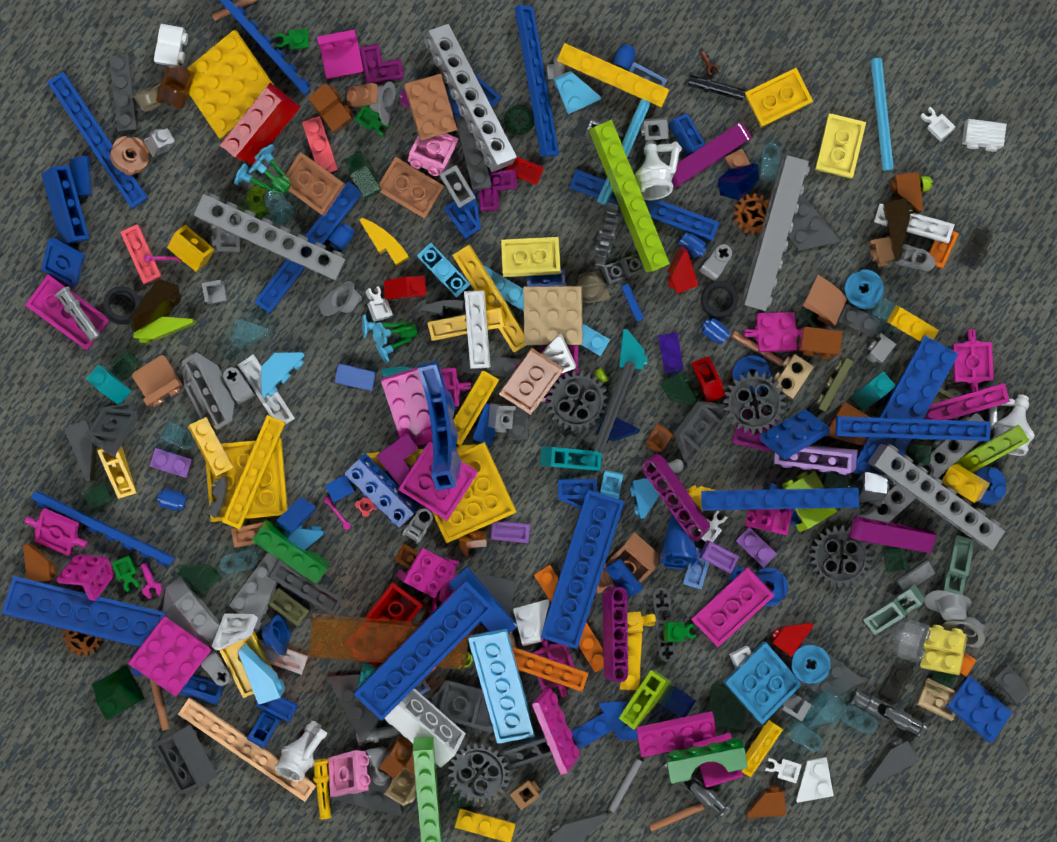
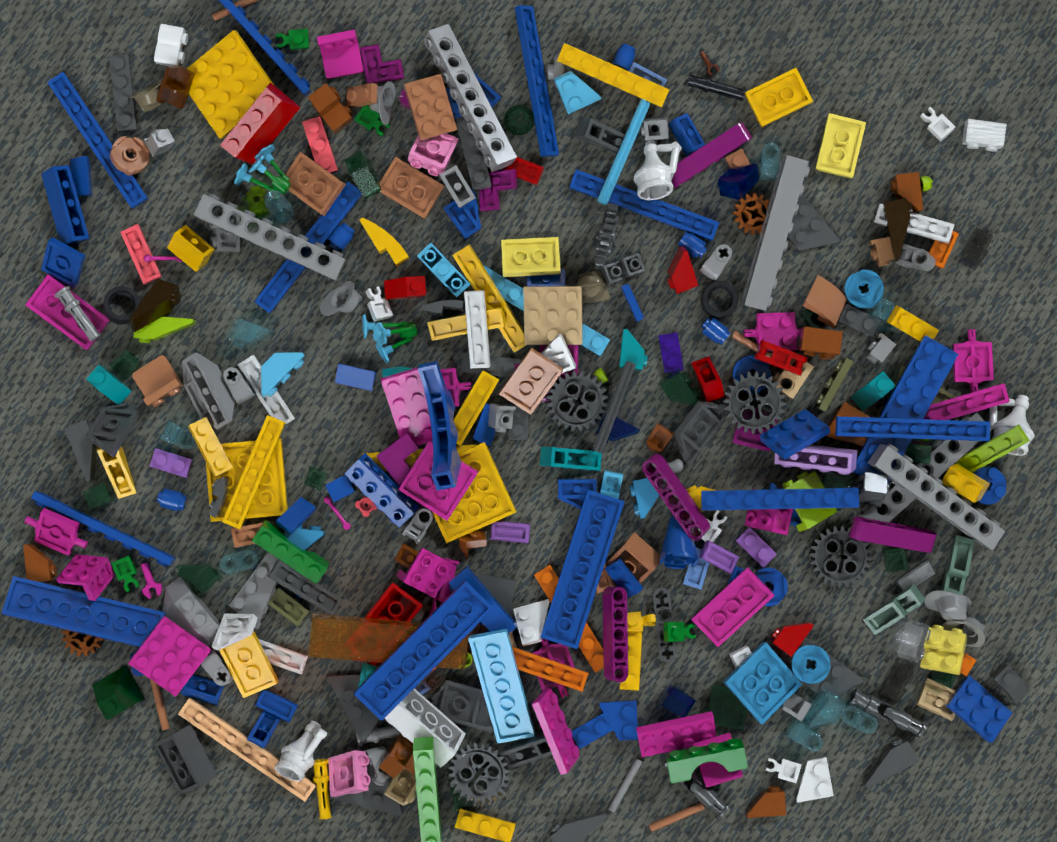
(214, 292): light grey panel -> none
(261, 676): medium azure slope -> none
(277, 634): blue piece -> none
(316, 478): none -> clear green panel
(524, 800): medium nougat brick -> none
(629, 196): lime brick -> none
(644, 699): lime slope -> none
(761, 746): yellow plate -> none
(781, 358): none -> red plate
(882, 114): medium azure axle -> none

